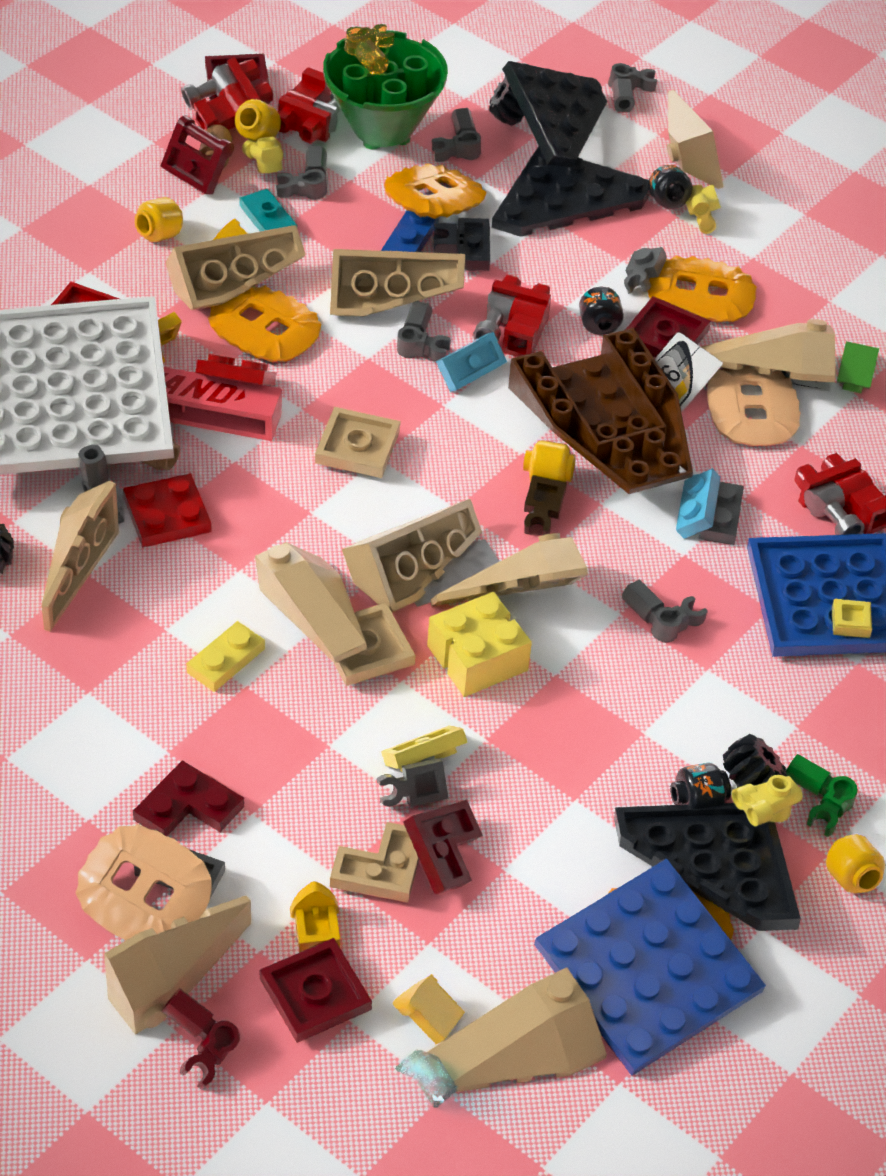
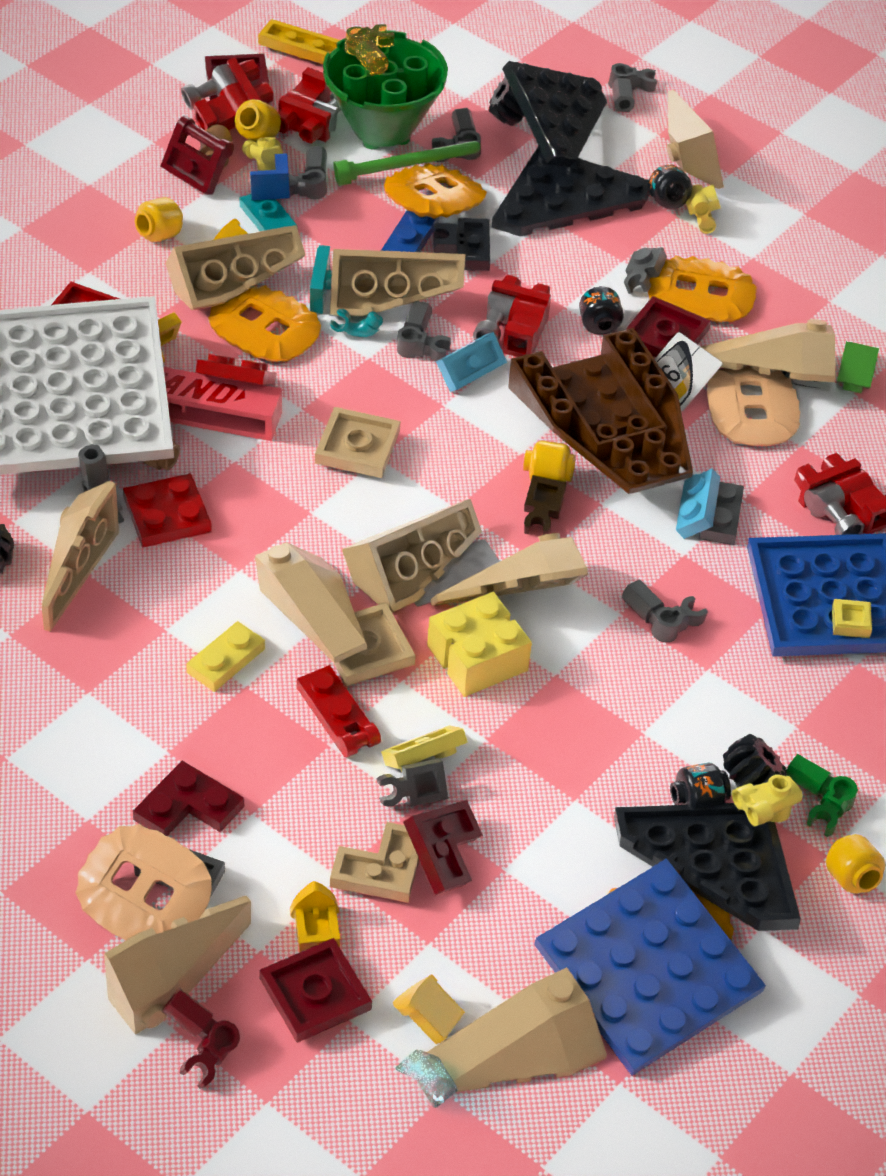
(271, 183): none -> blue panel
(296, 41): none -> yellow plate
(321, 279): none -> teal plate
(337, 711): none -> red plate
(348, 171): none -> bright green piece
(364, 328): none -> teal arm

